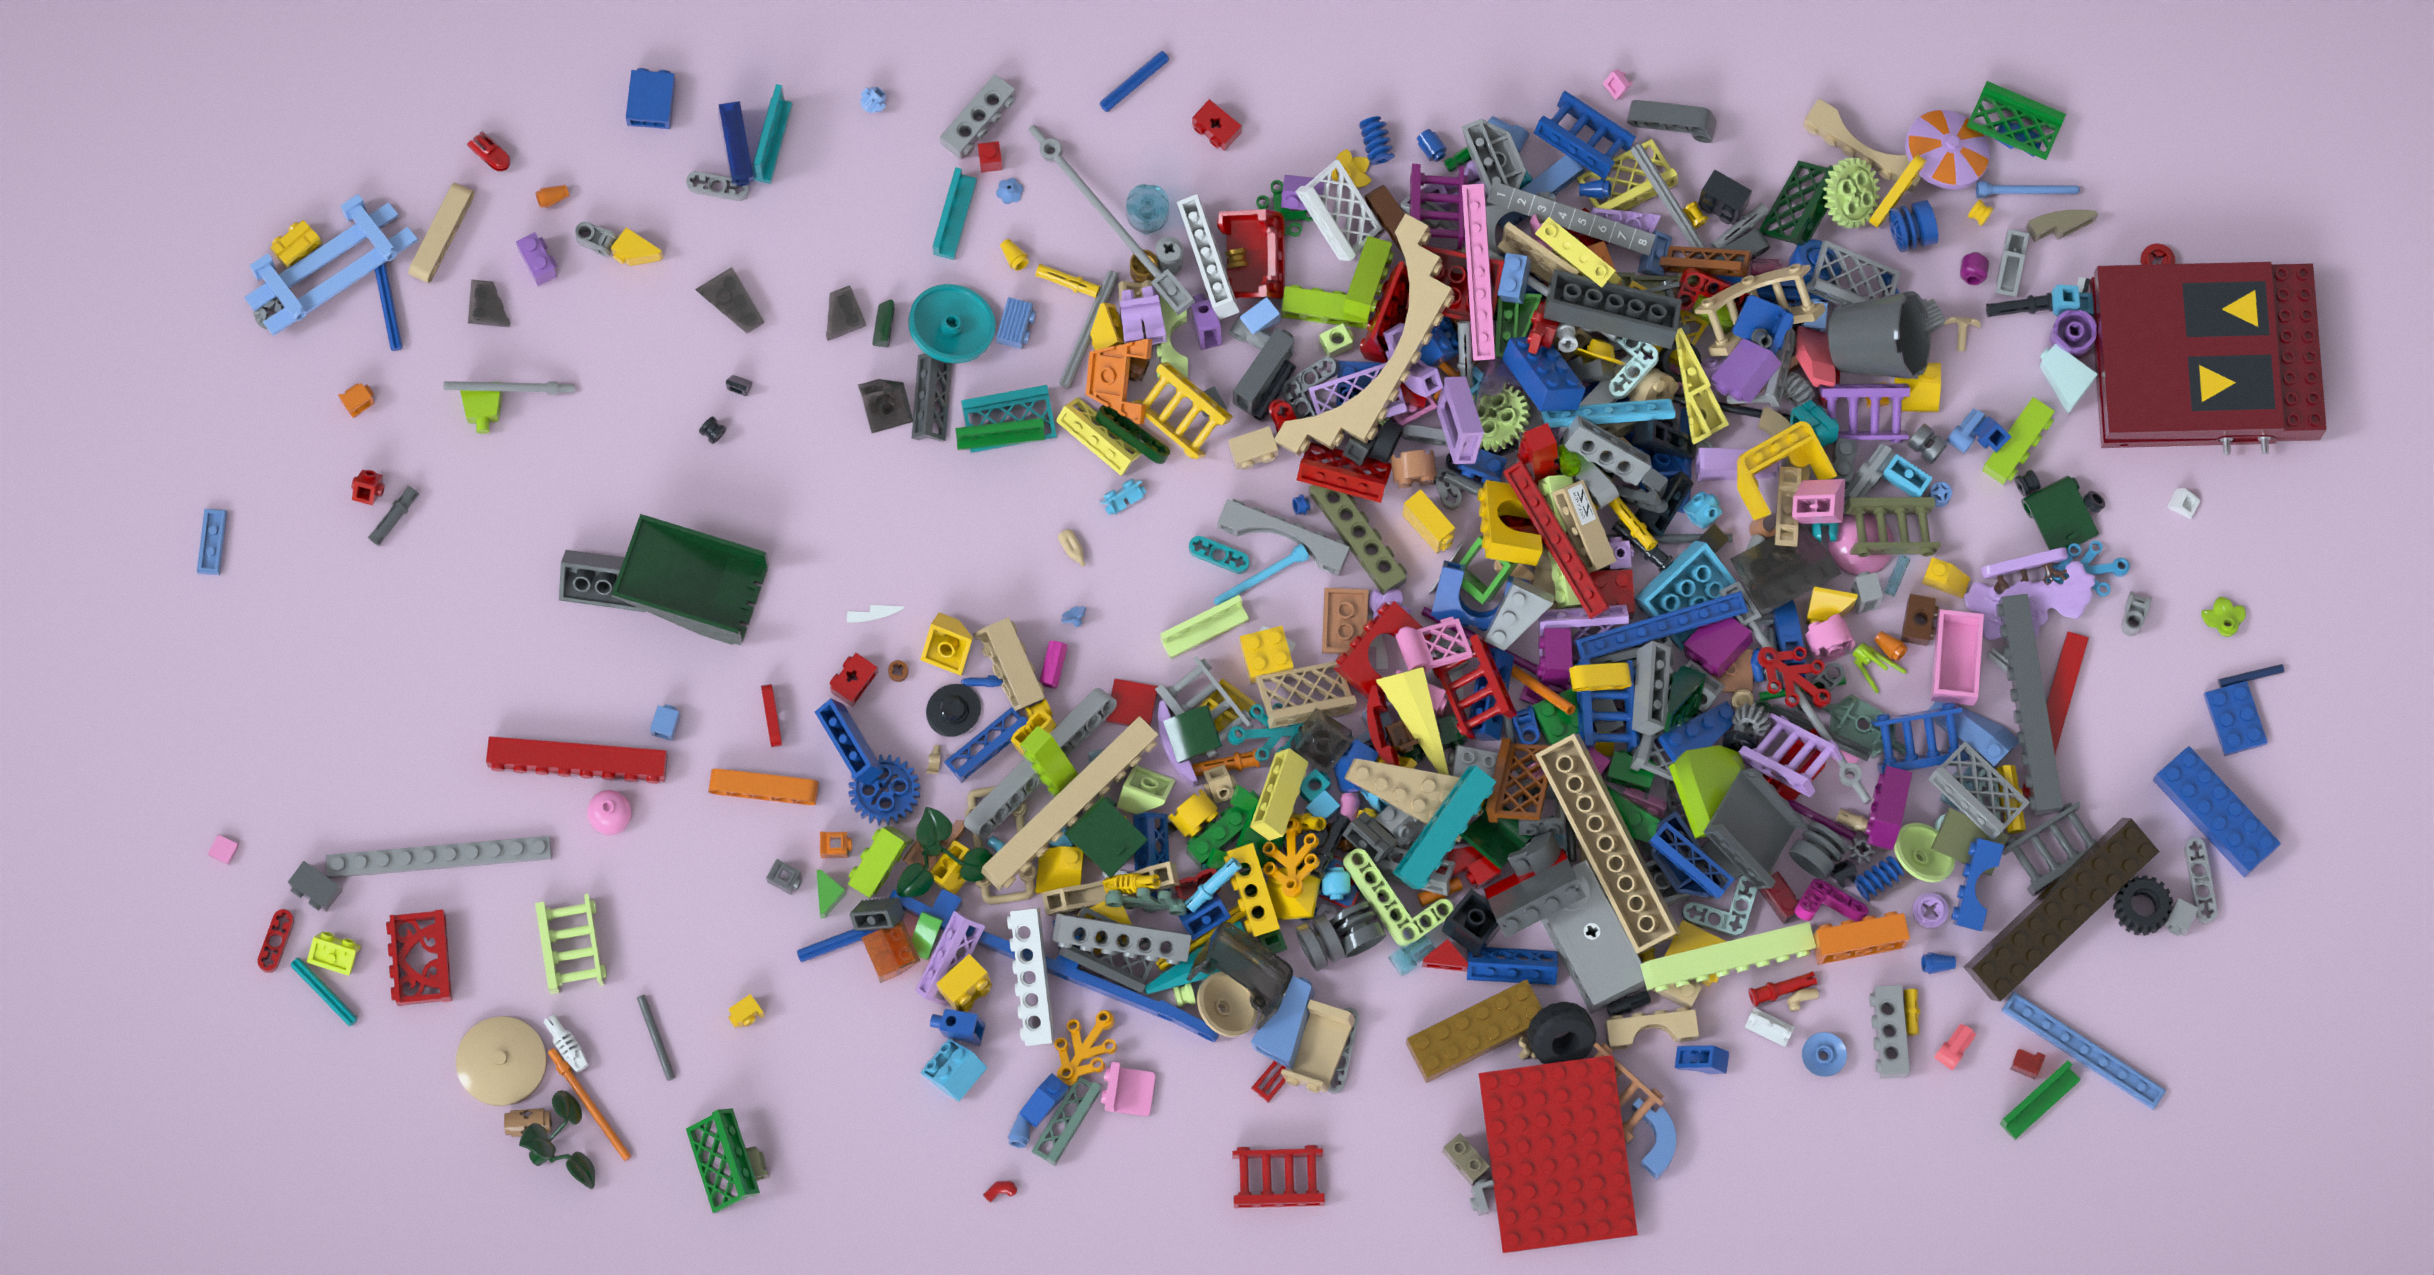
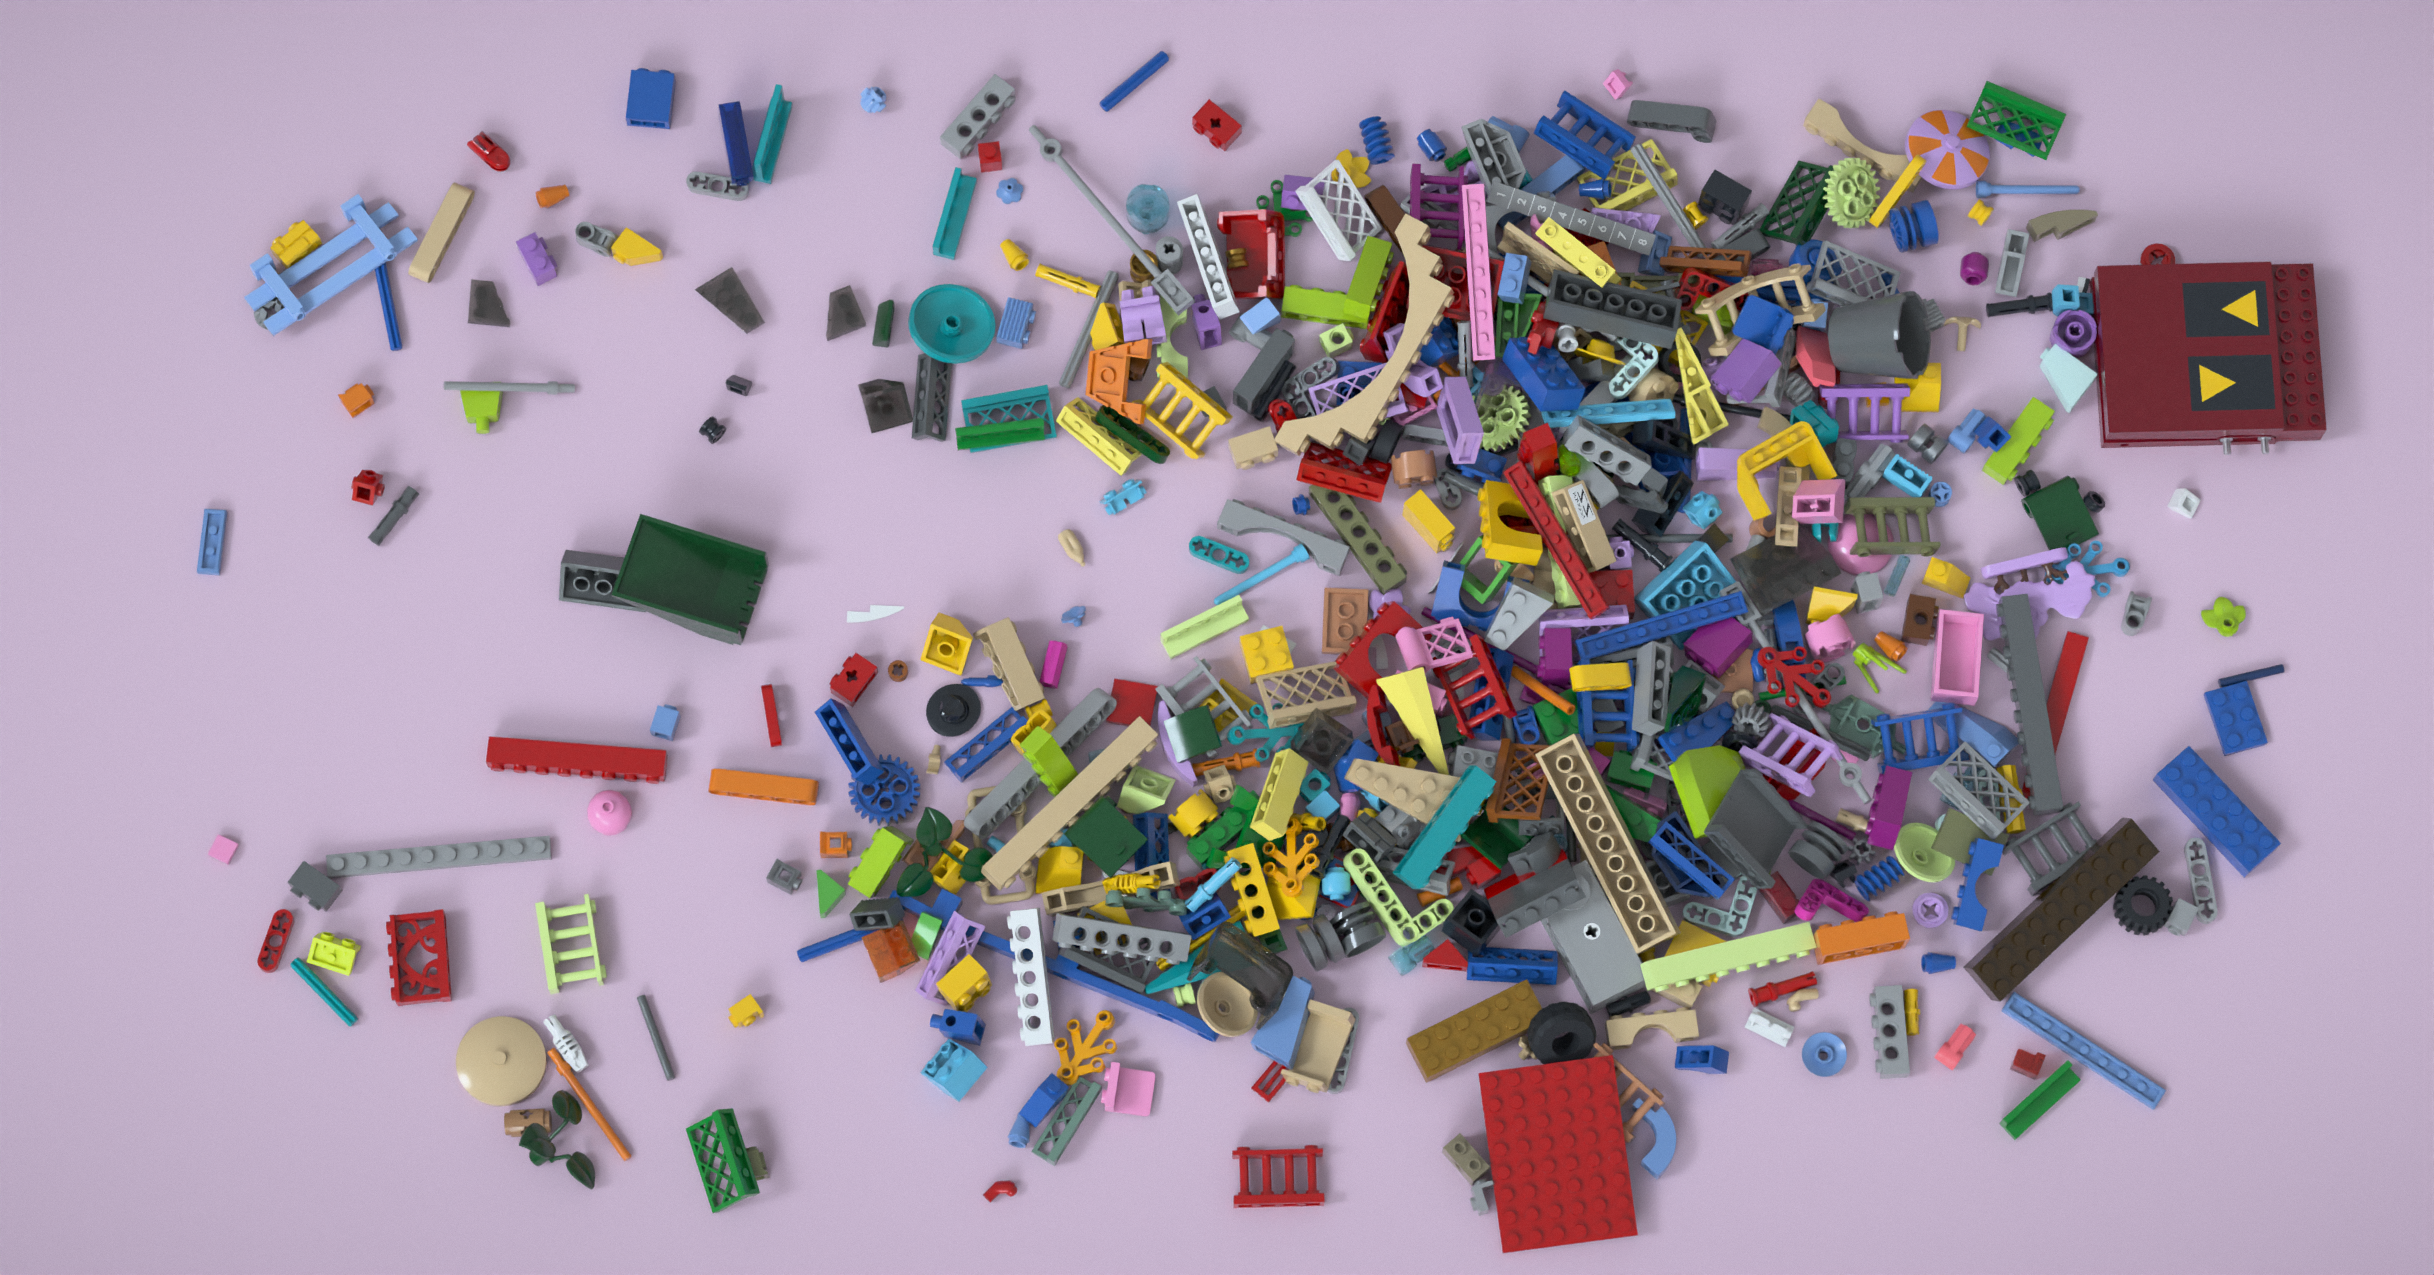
(1637, 529): yellow pin -> none
(1761, 337): dark grey pin -> none

